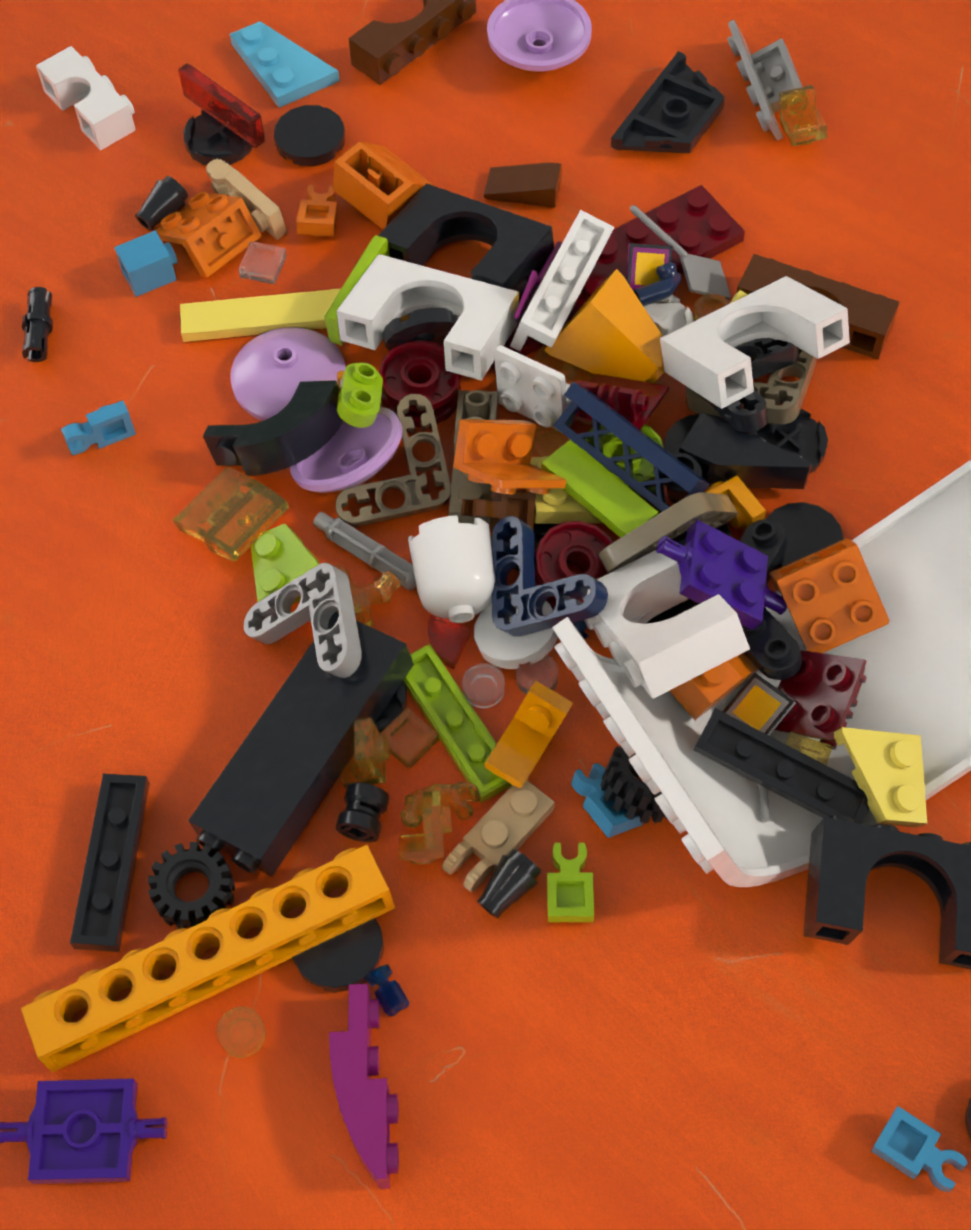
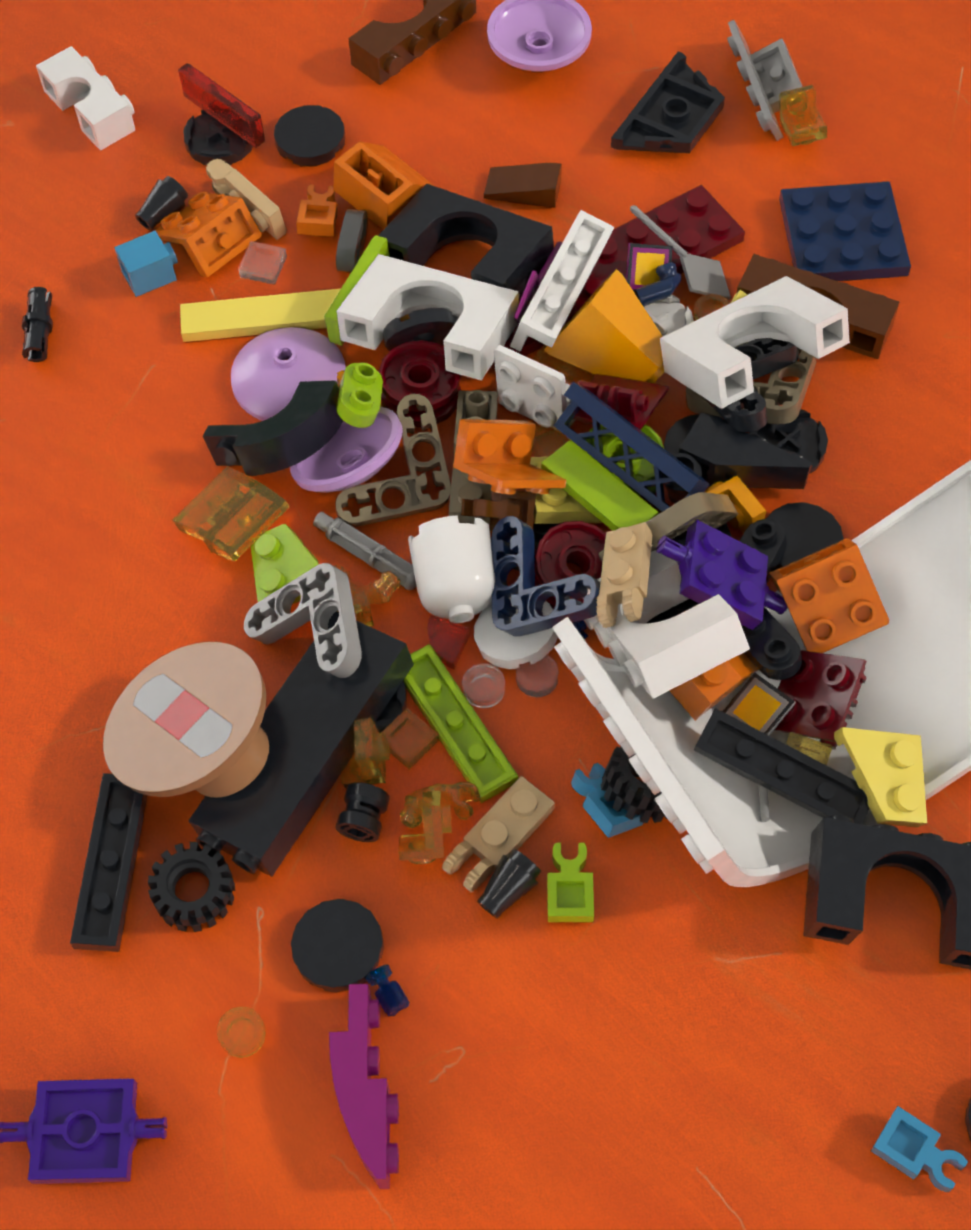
(103, 427): dark azure plate -> none
(190, 724): none -> piece
(195, 979): light orange brick -> none
(281, 65): medium azure wing -> none
(351, 239): none -> dark grey beam
(528, 734): light orange bracket -> none
(624, 573): none -> tan hinge
(845, 231): none -> dark blue plate

